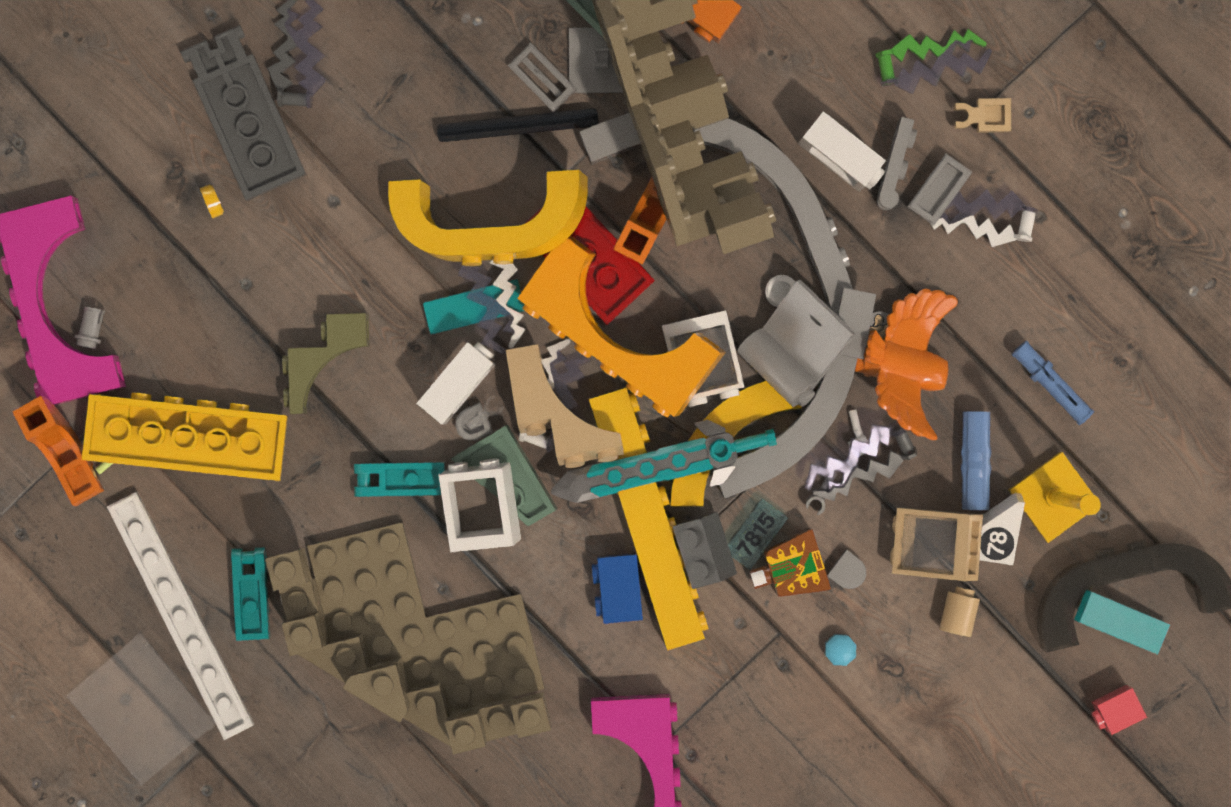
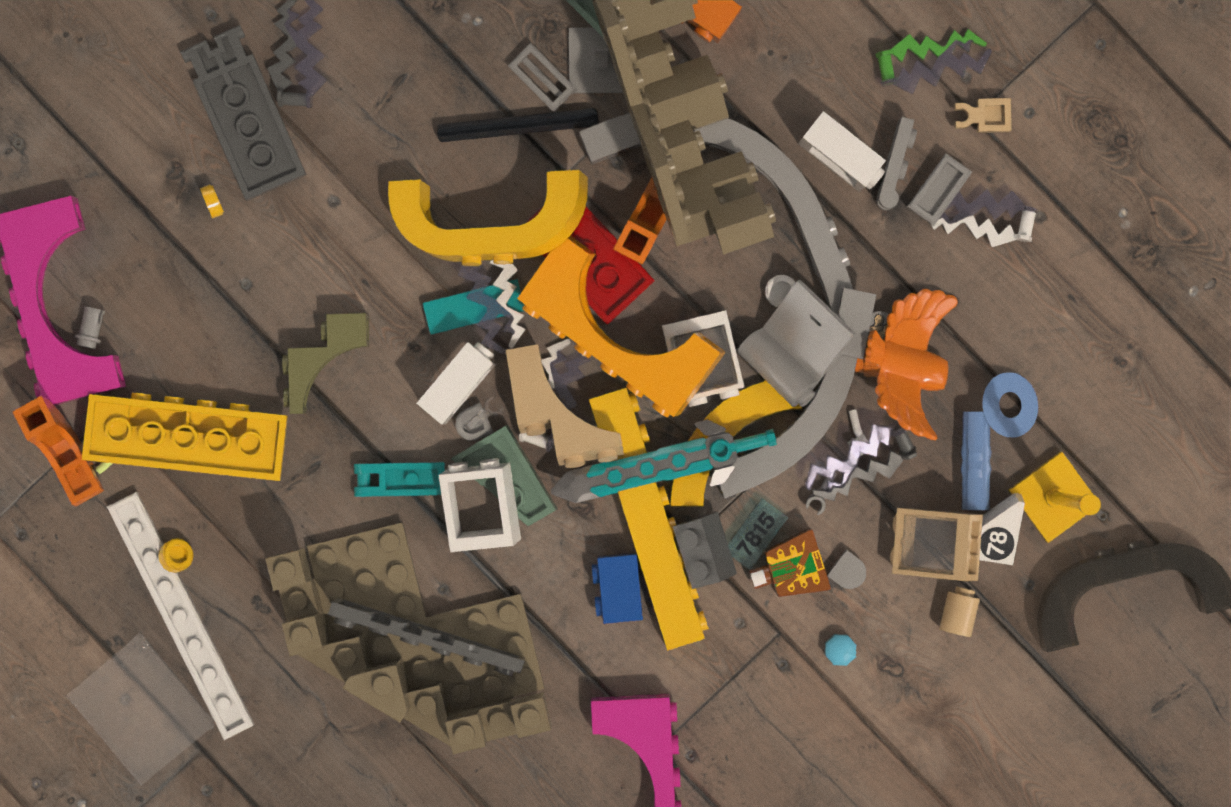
(175, 555): none -> yellow tile
(250, 595): teal plate -> none
(410, 632): none -> dark grey wing
(1000, 423): none -> medium blue piece
(1052, 382): medium blue pin -> none
(1117, 710): coral brick -> none
(1121, 622): teal tile -> none

